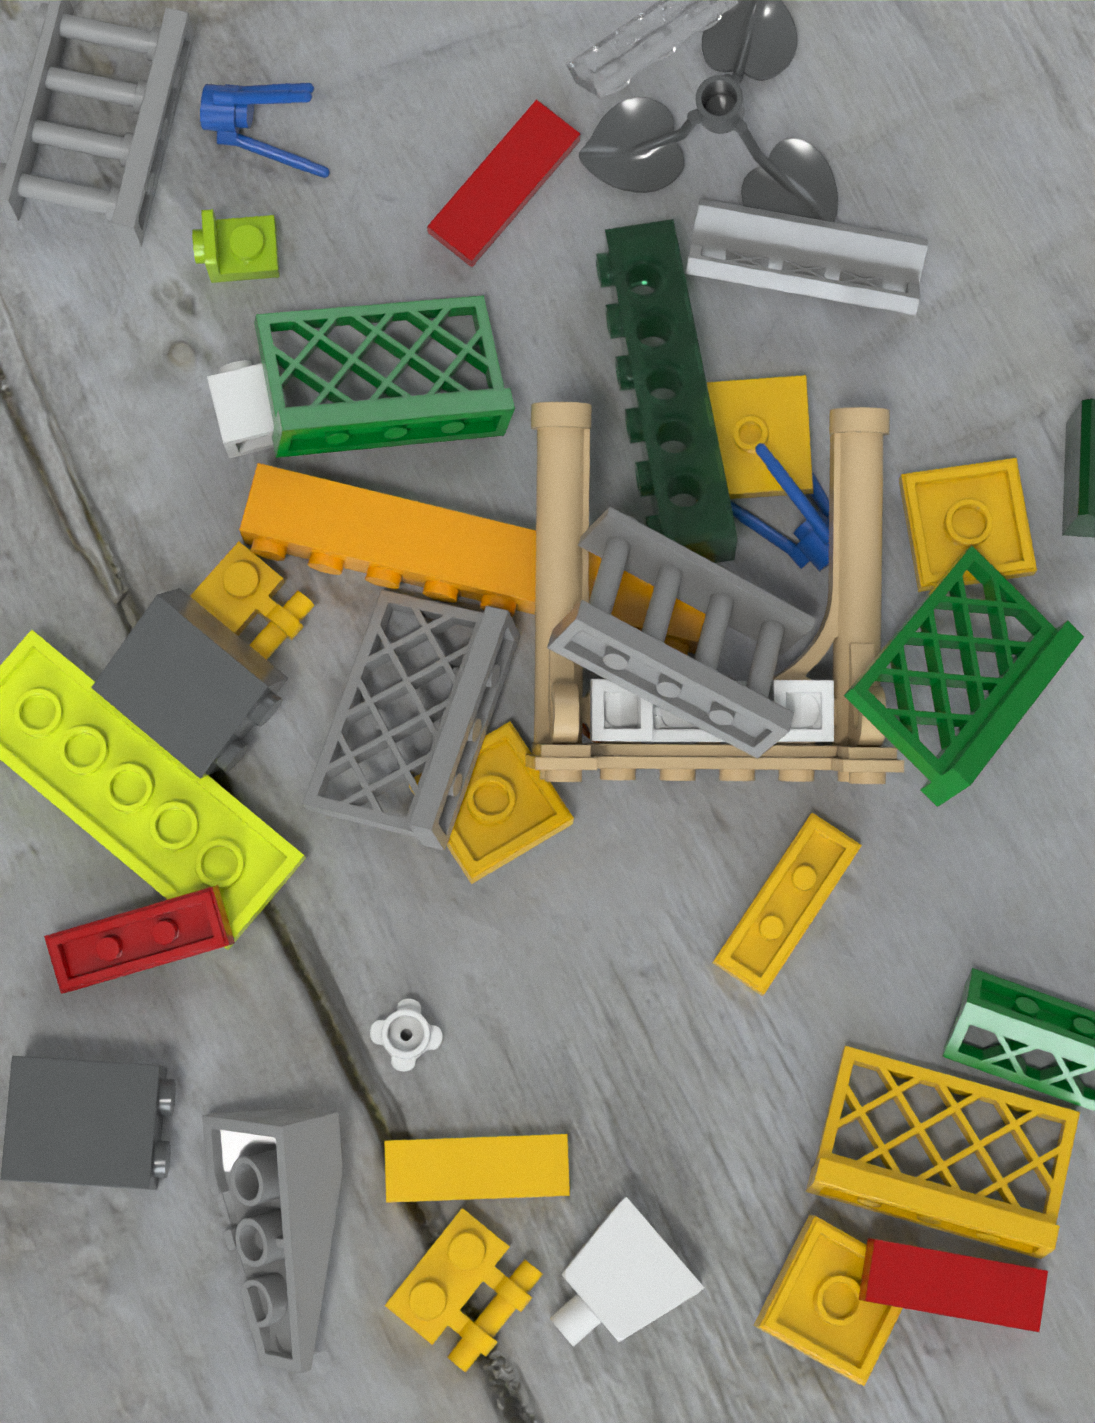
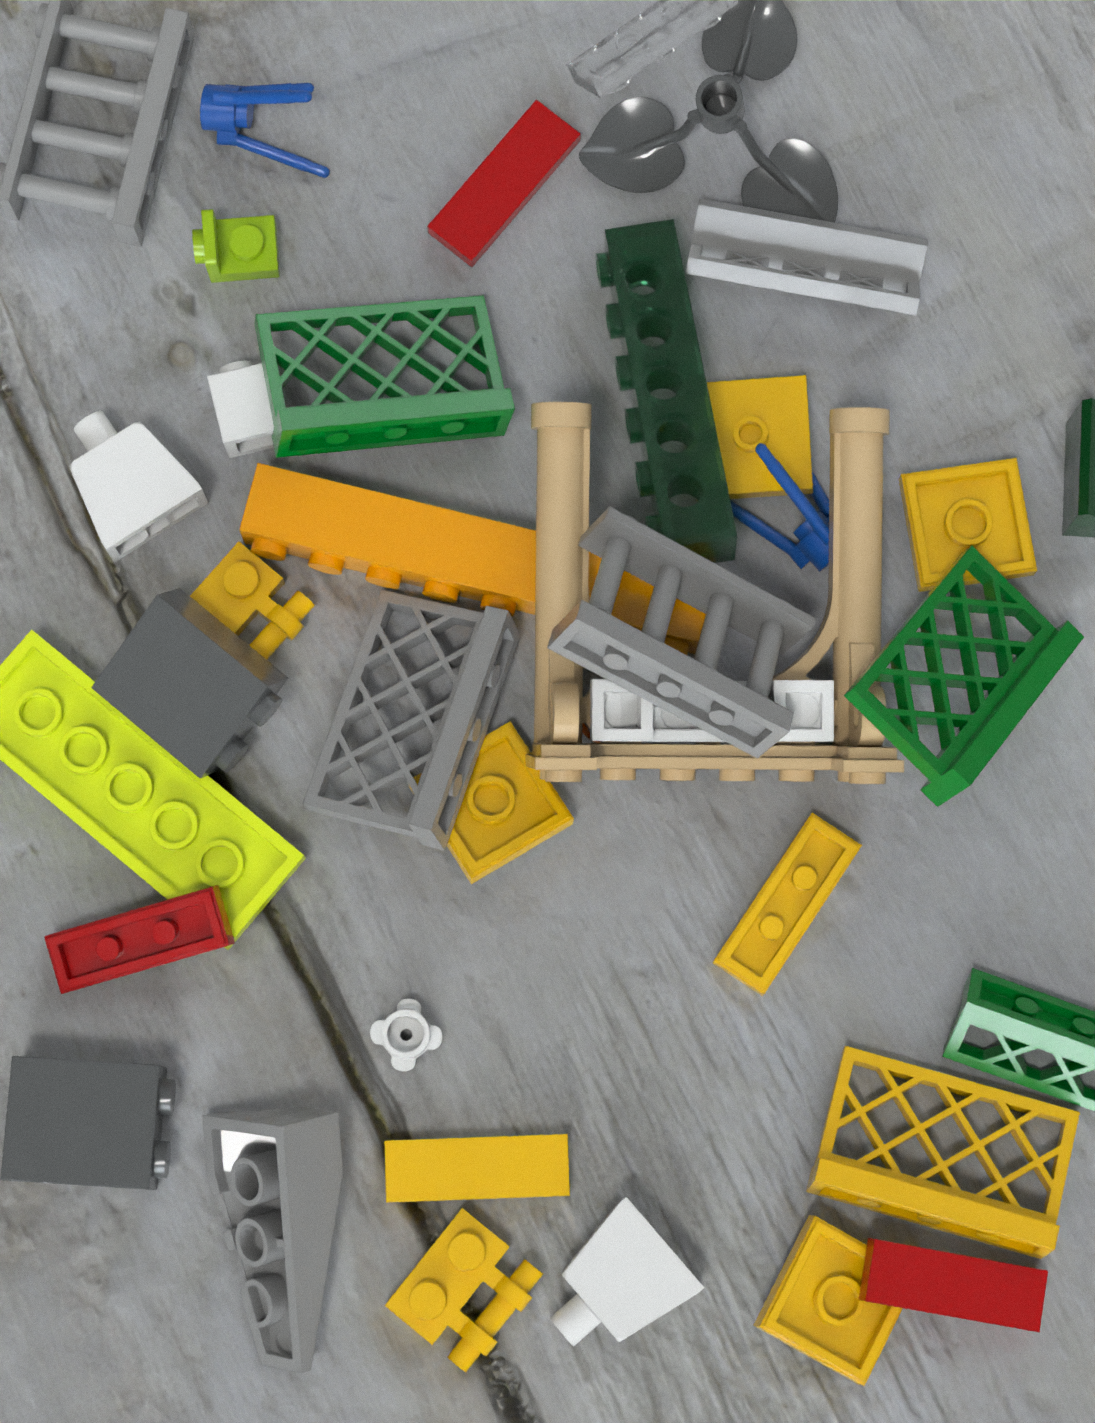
(131, 484): none -> white torso

